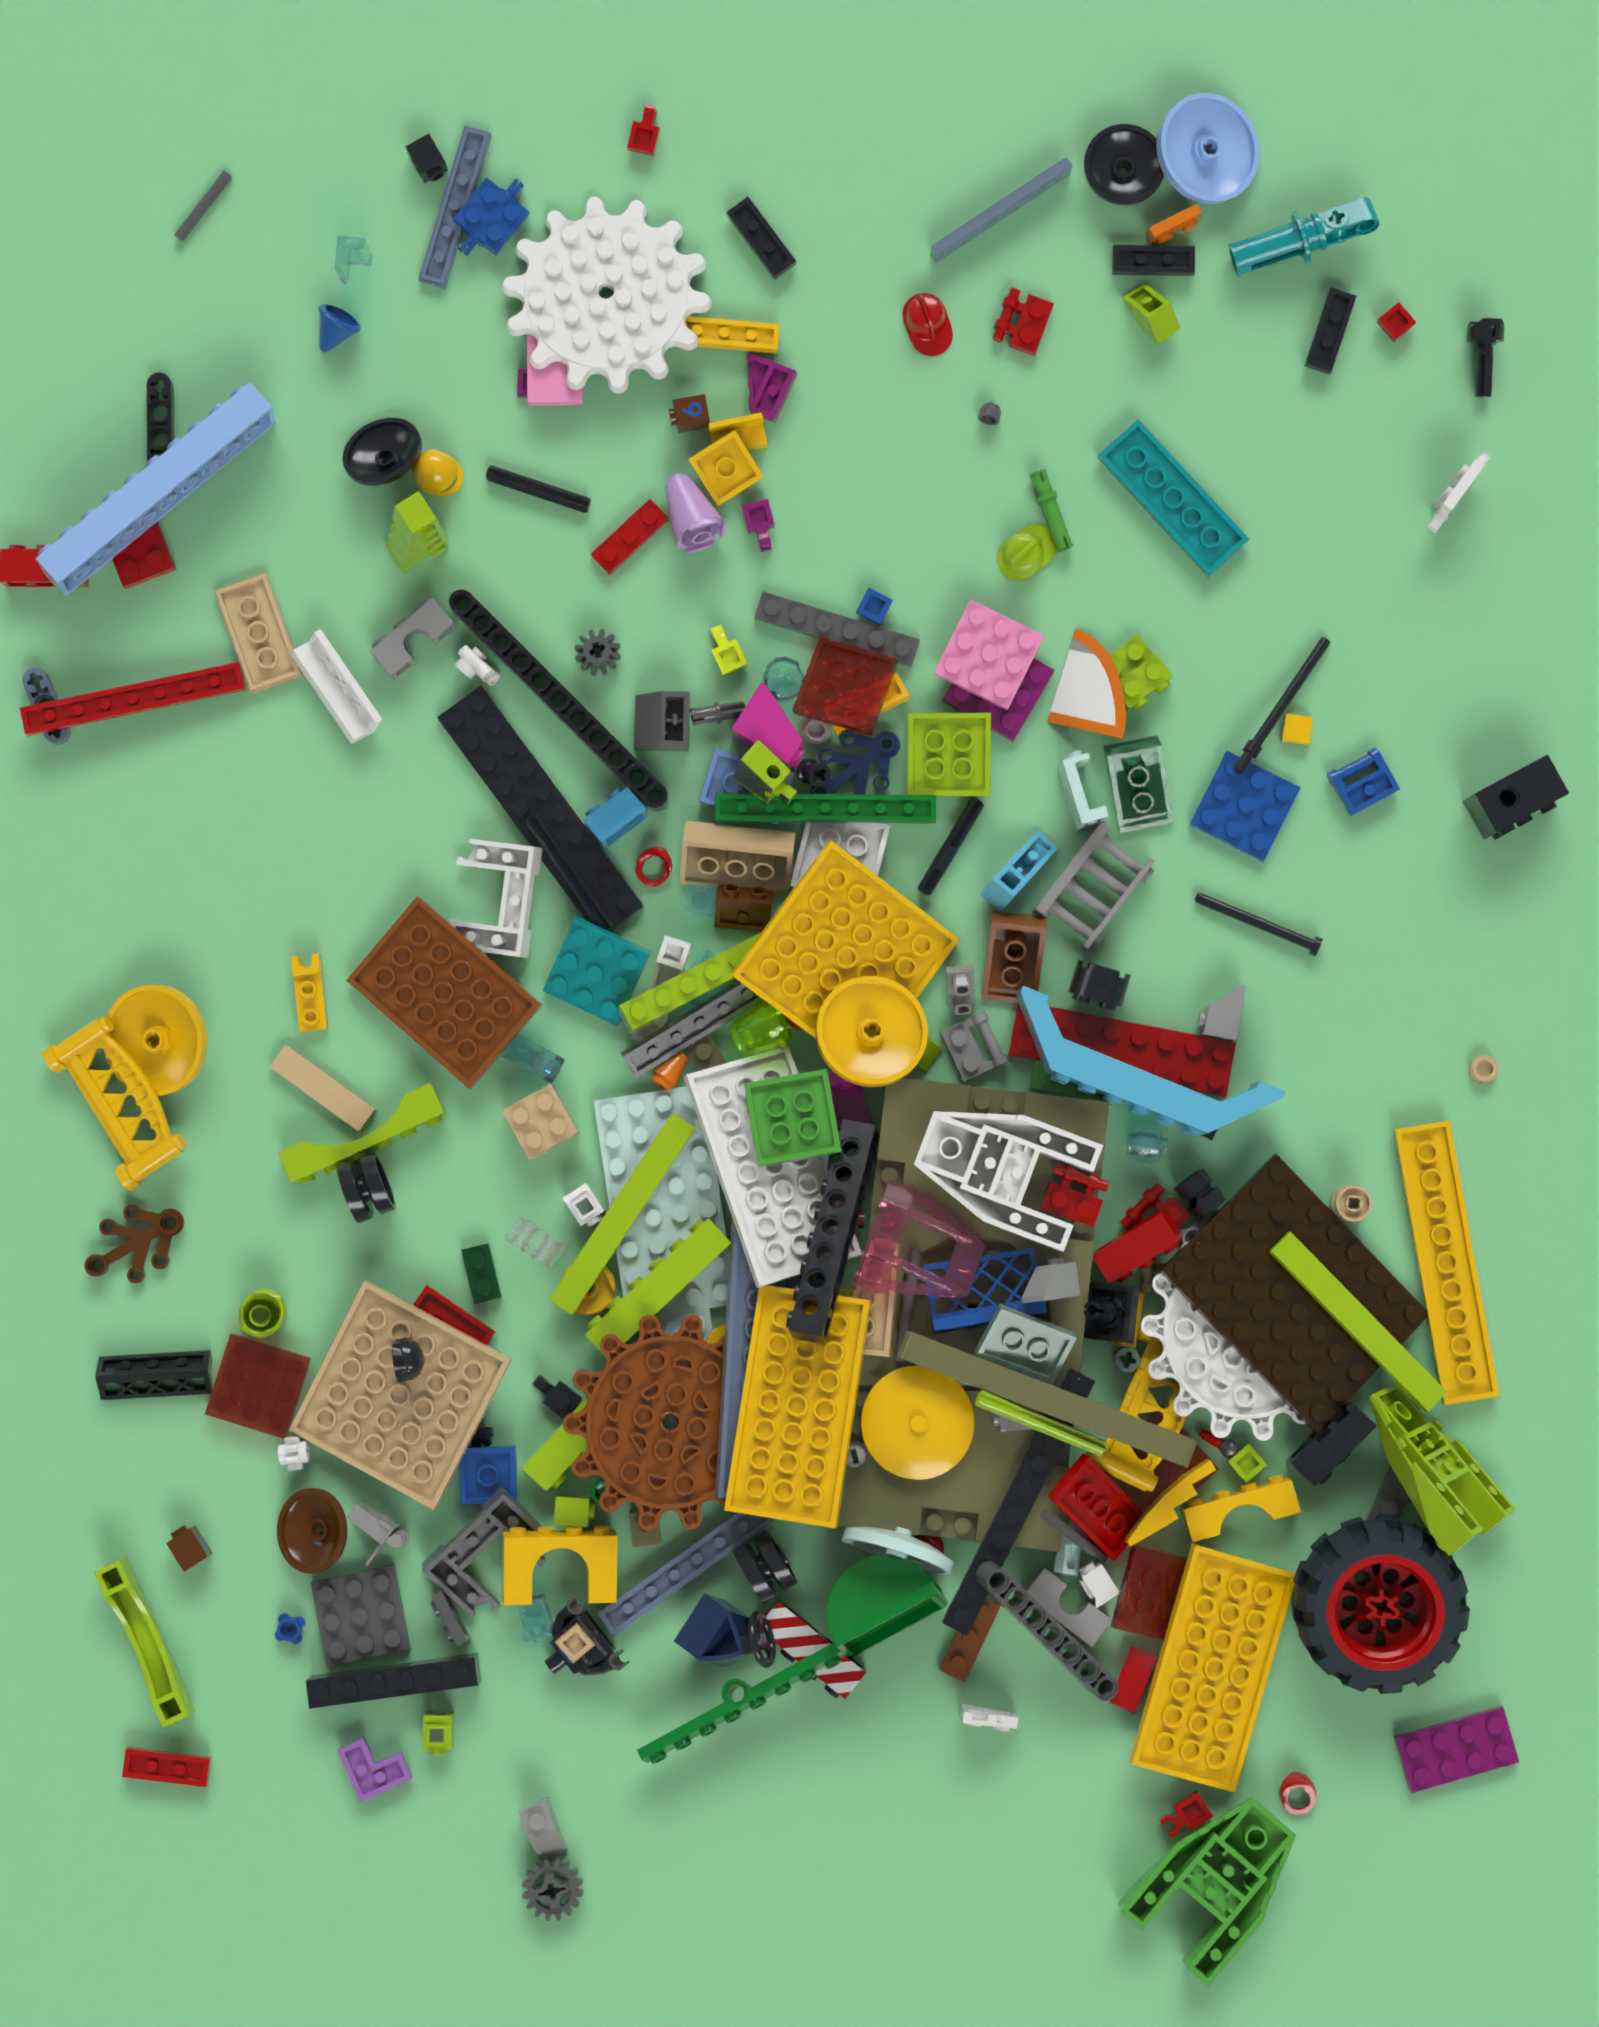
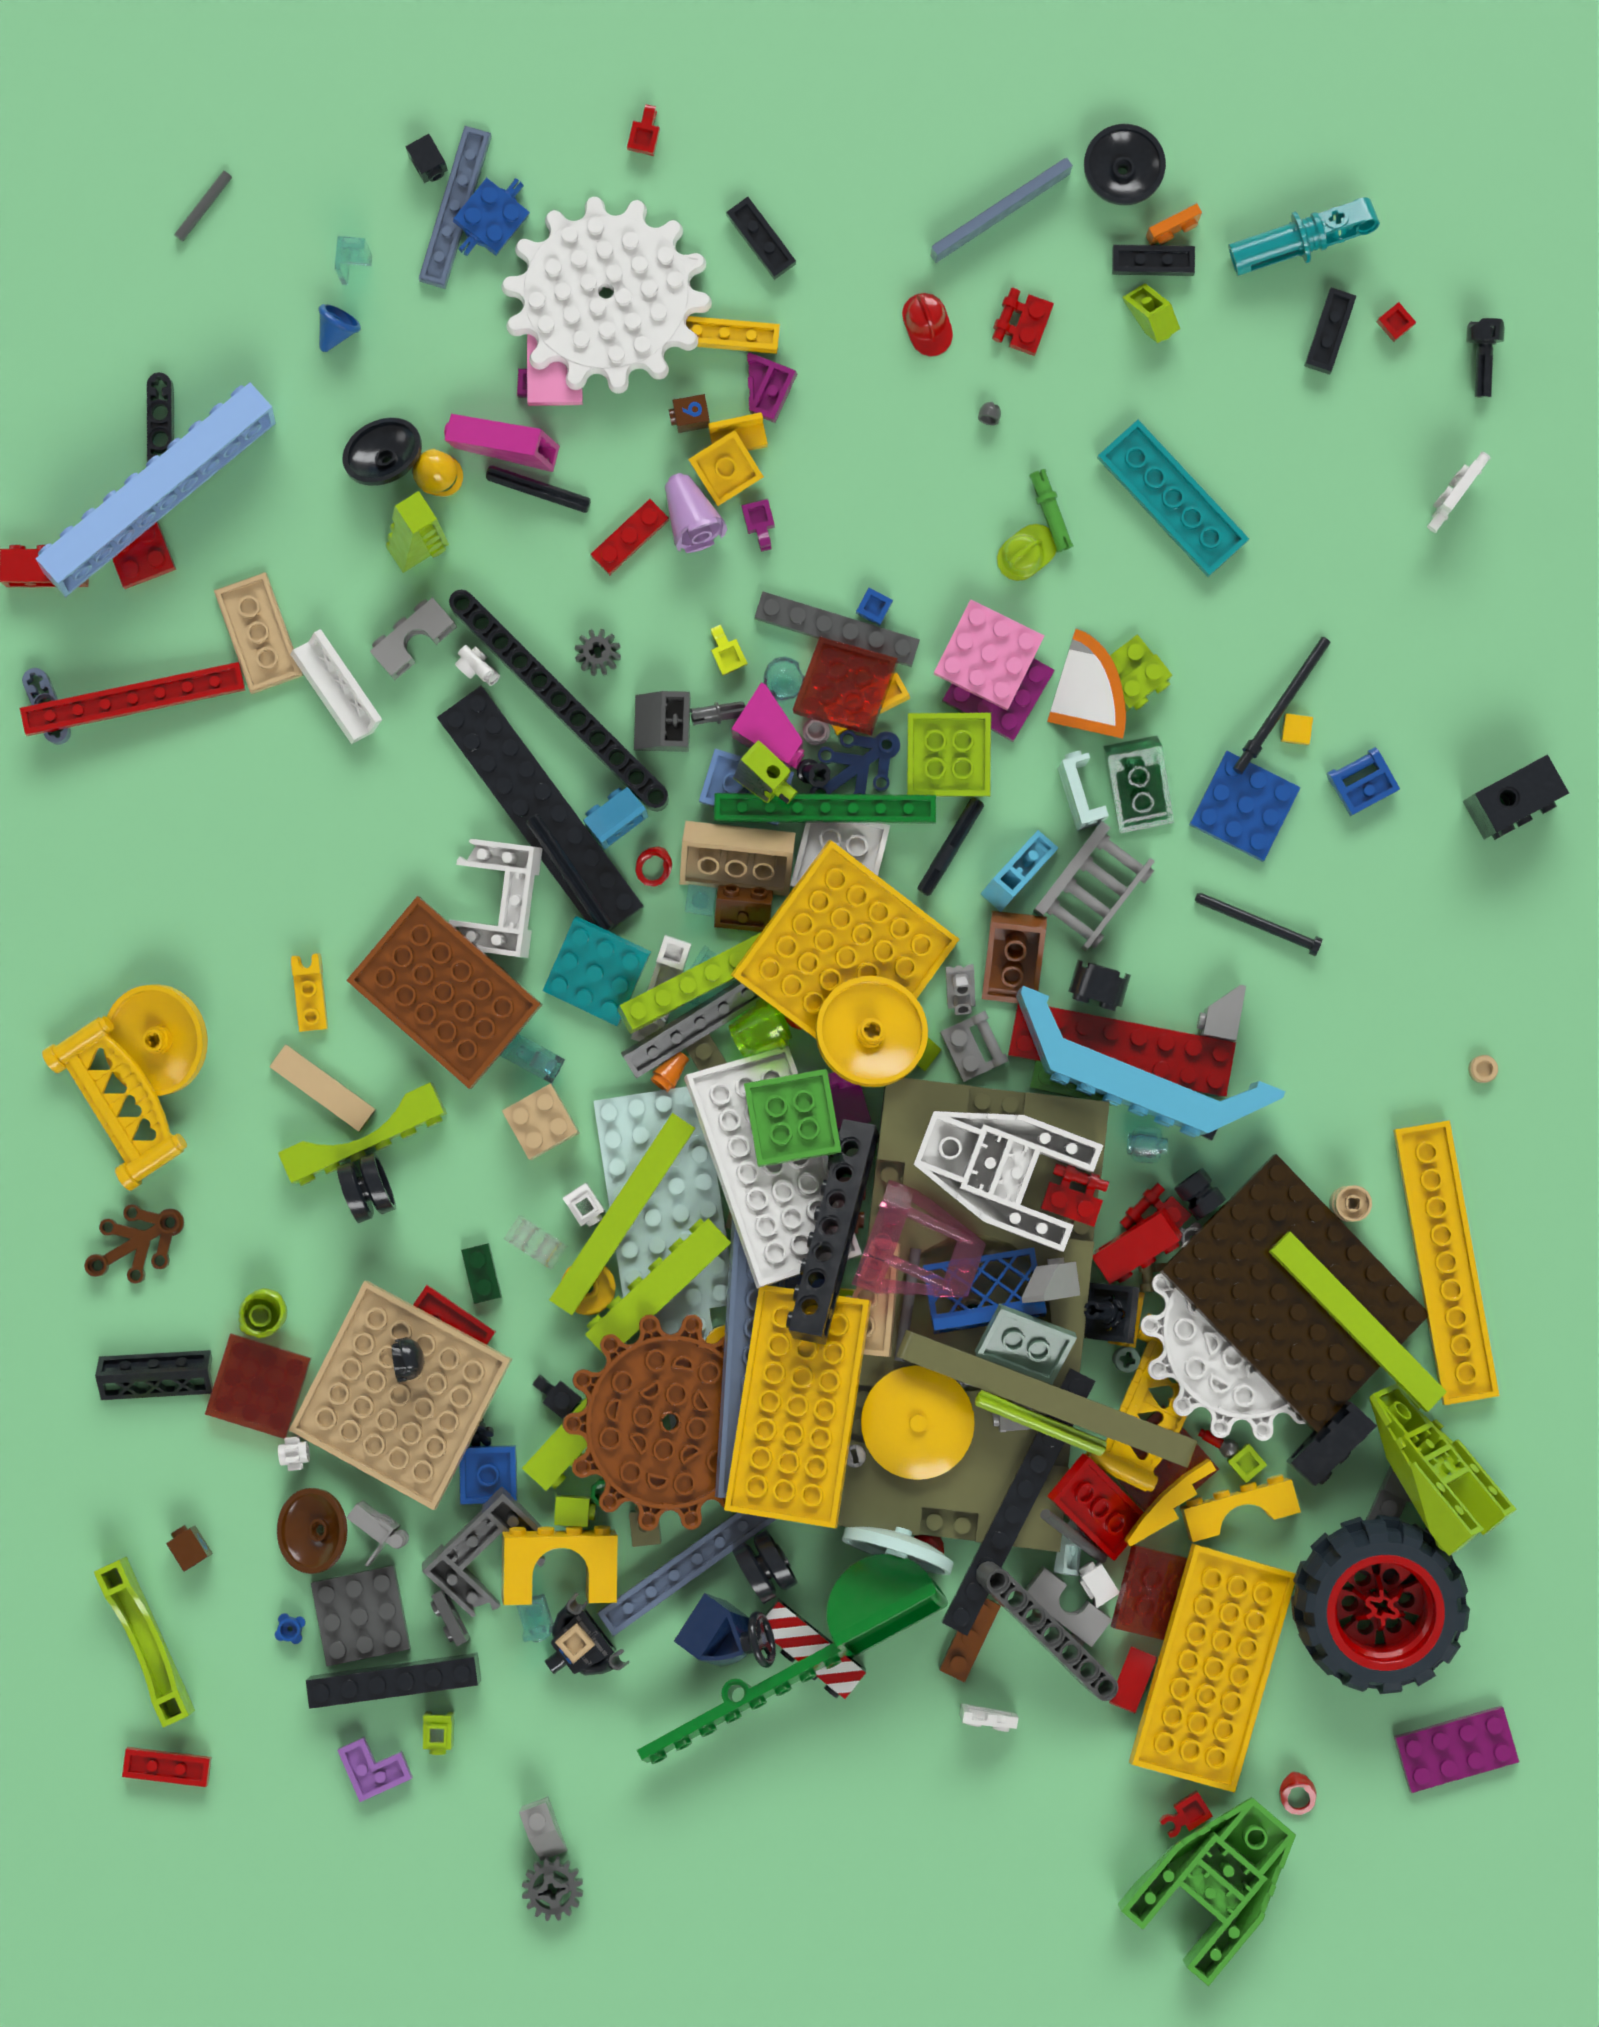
(502, 441): none -> dark pink slope
(1208, 148): light blue dish -> none

